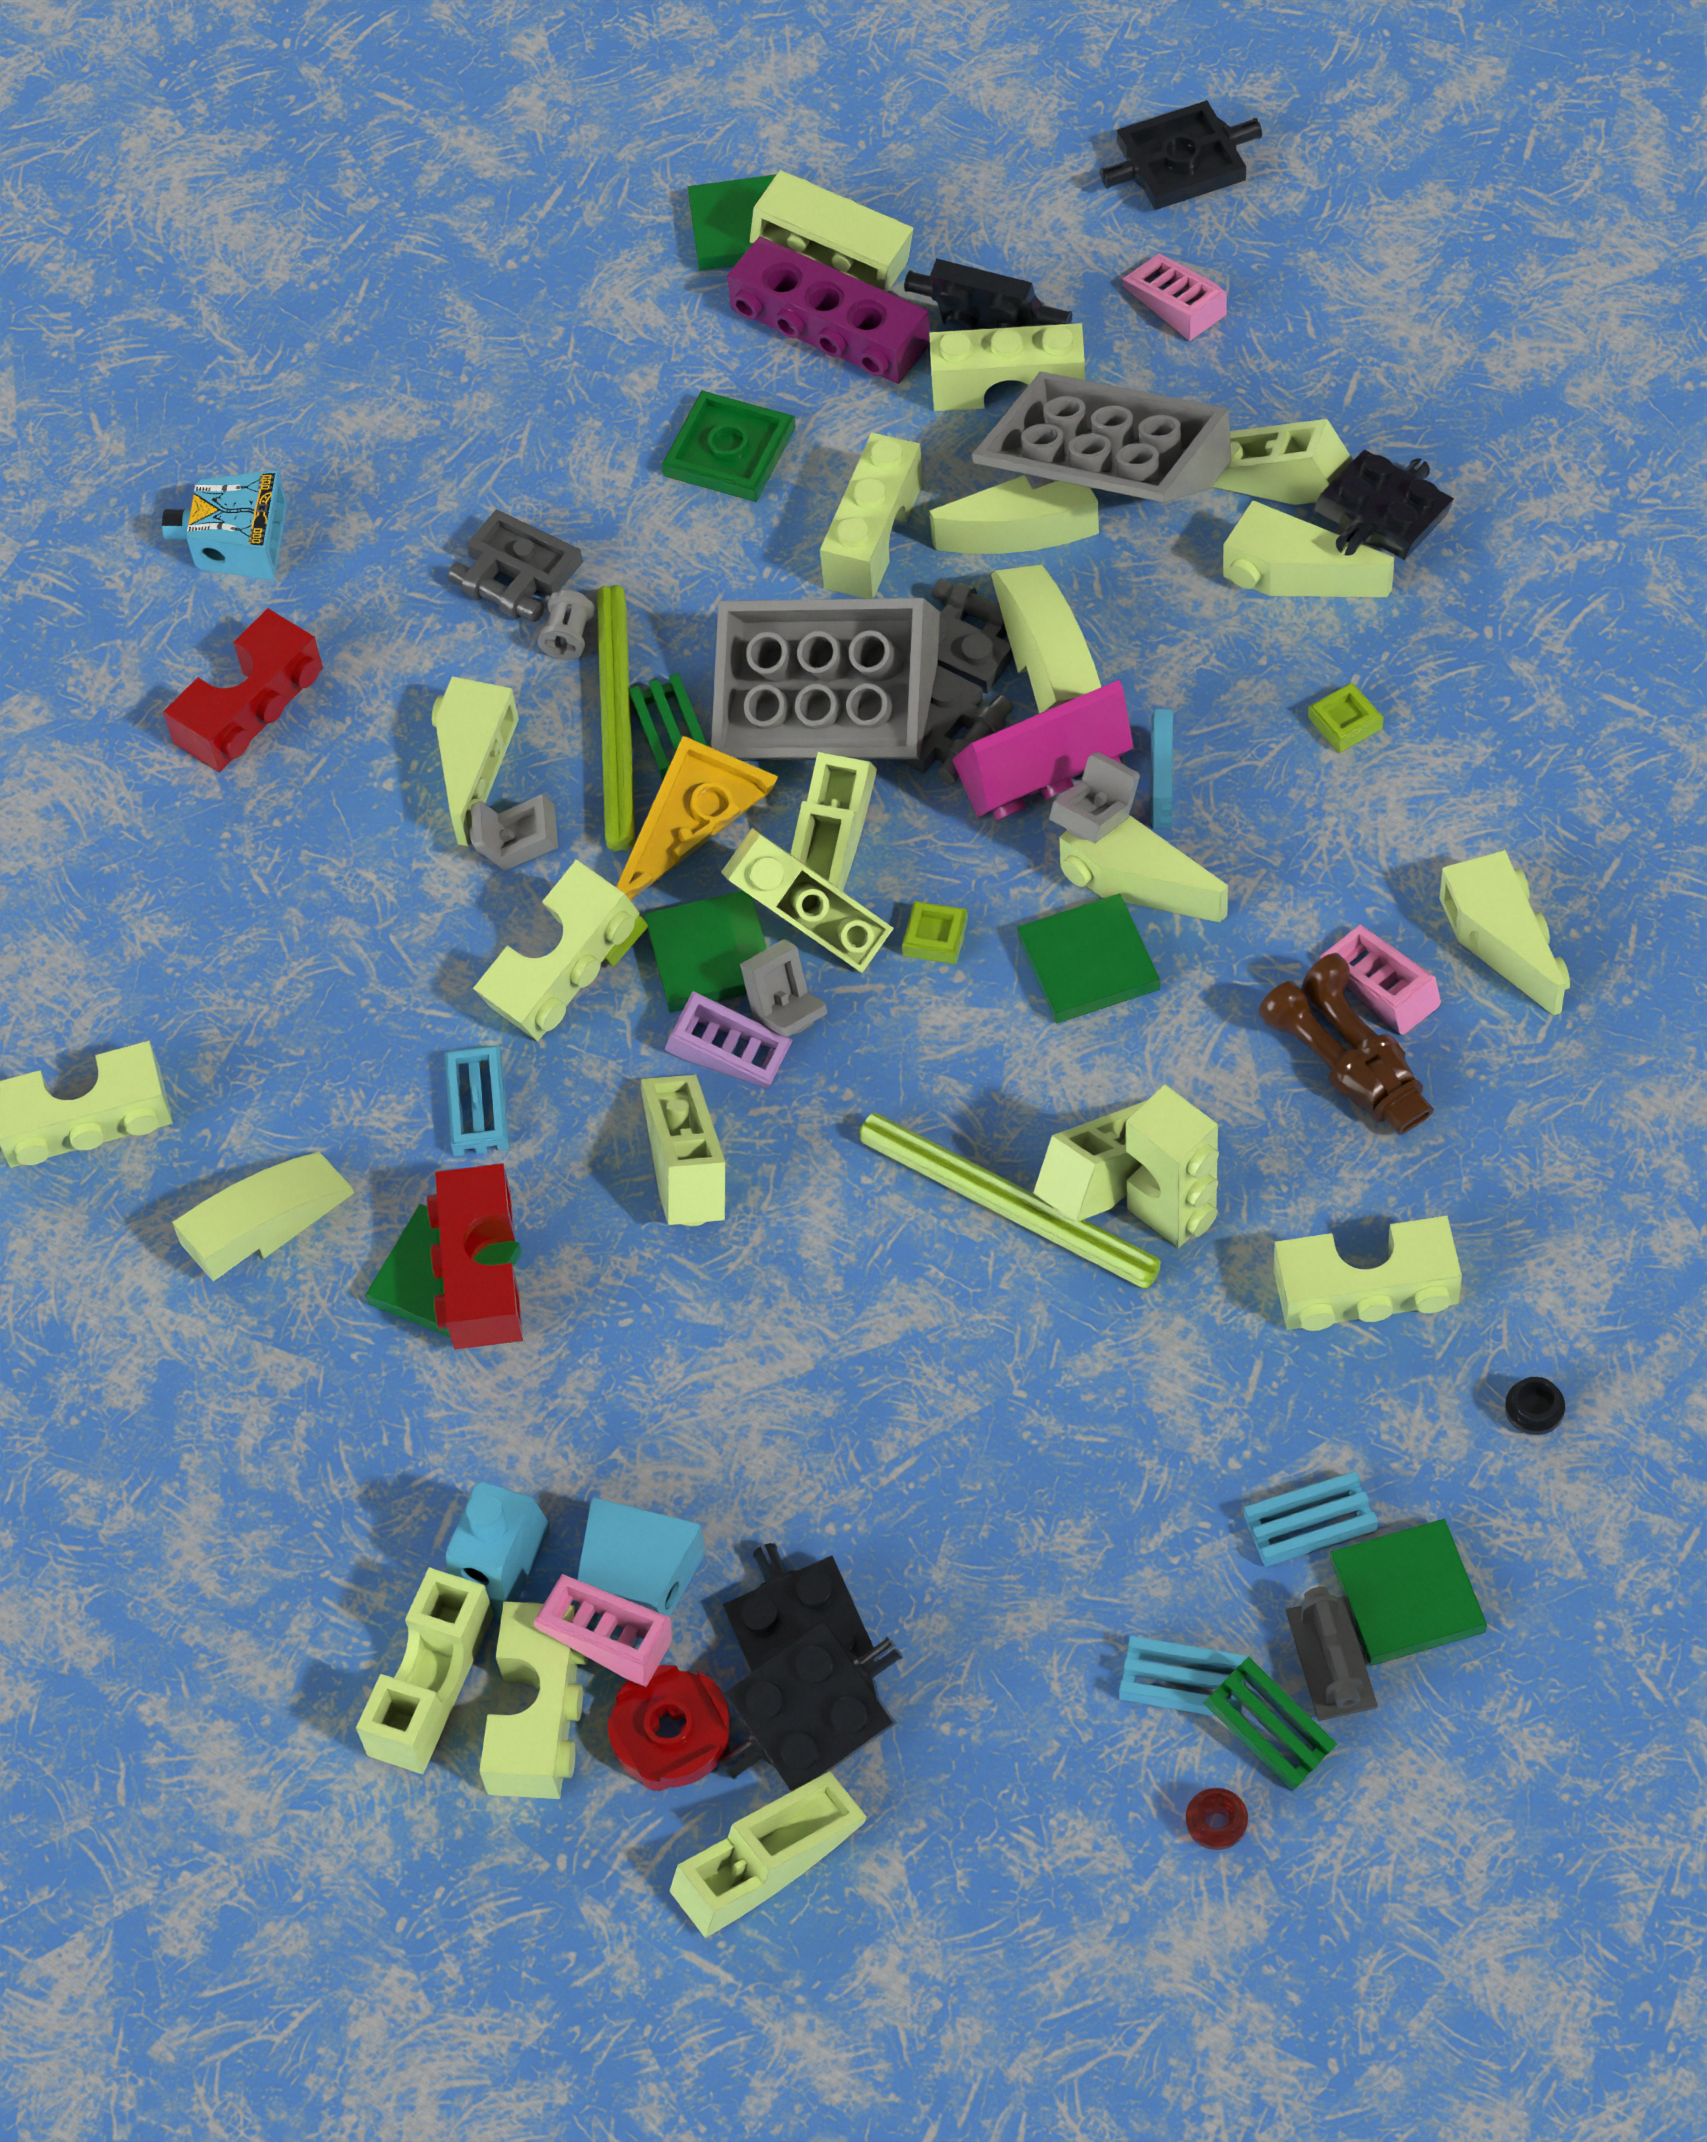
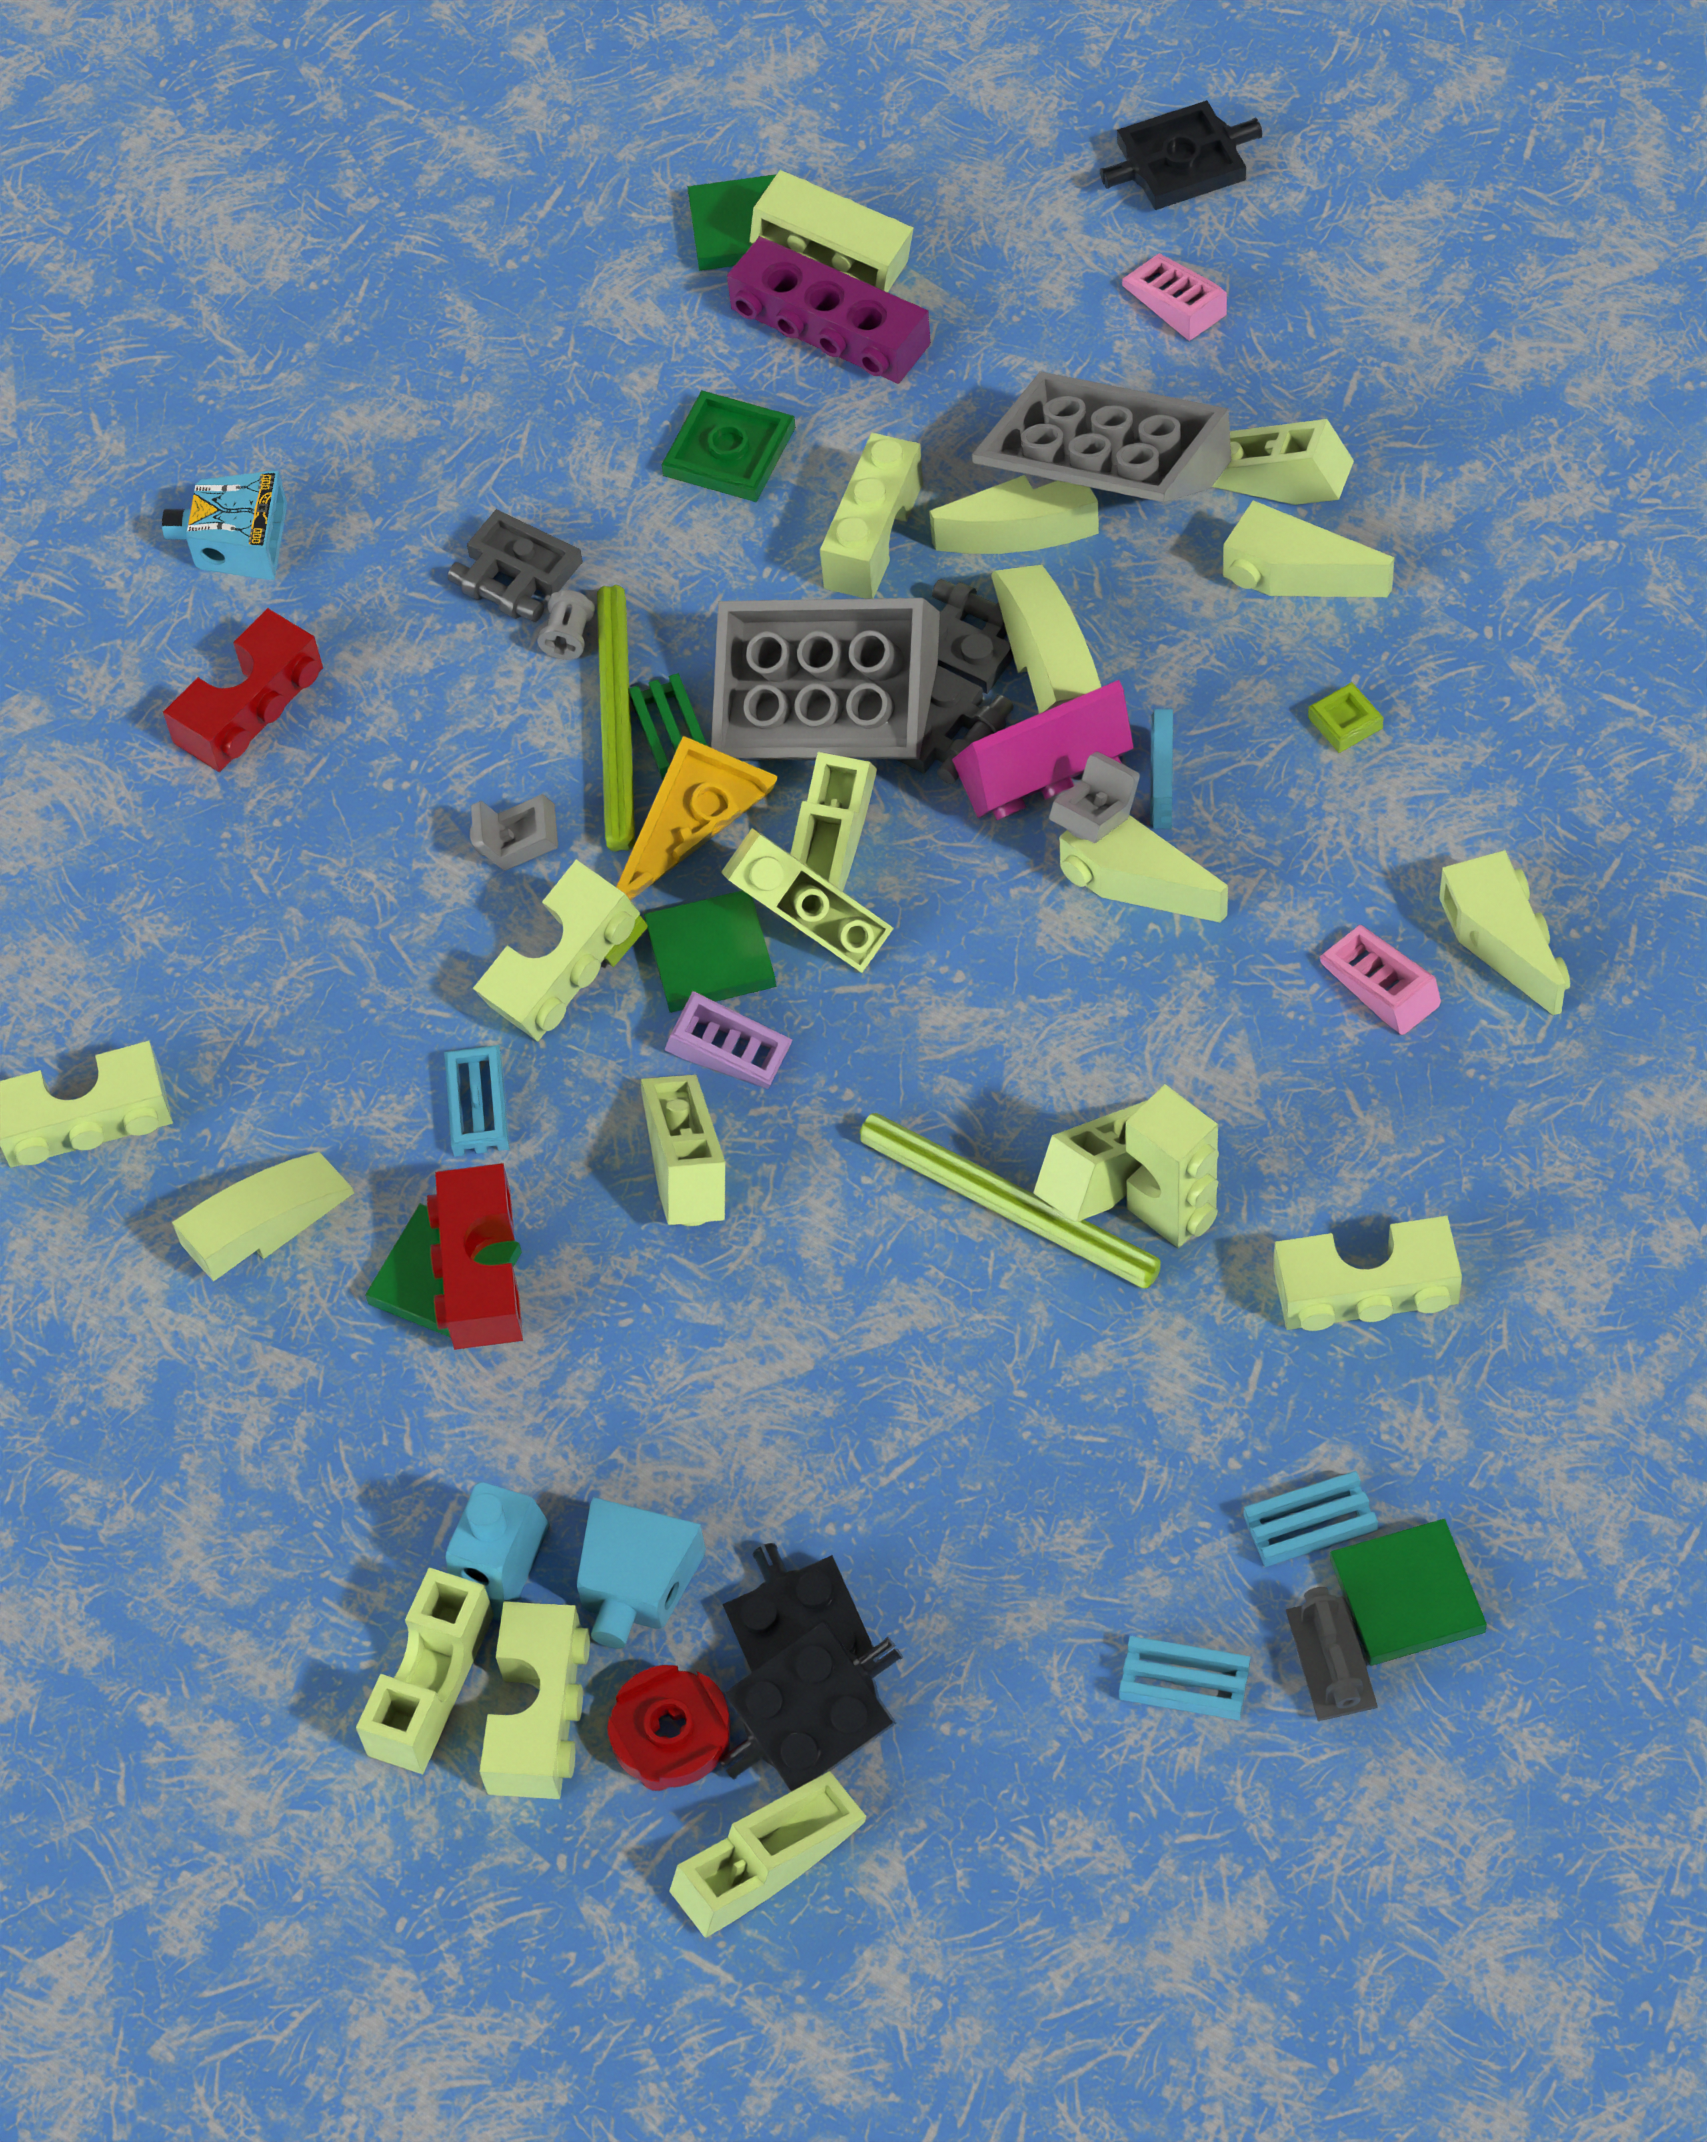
(473, 735): yellowish green slope -> none
(615, 1655): bright pink slope -> none
(779, 990): light grey bracket -> none
(935, 932): lime tile -> none
(974, 360): yellowish green arch -> none
(982, 299): black plate -> none
(1088, 958): green tile -> none
(1220, 1802): clear red plate -> none
(1286, 1708): green tile -> none
(1375, 1067): reddish brown piece -> none
(1383, 505): black plate -> none
(1535, 1406): black plate -> none

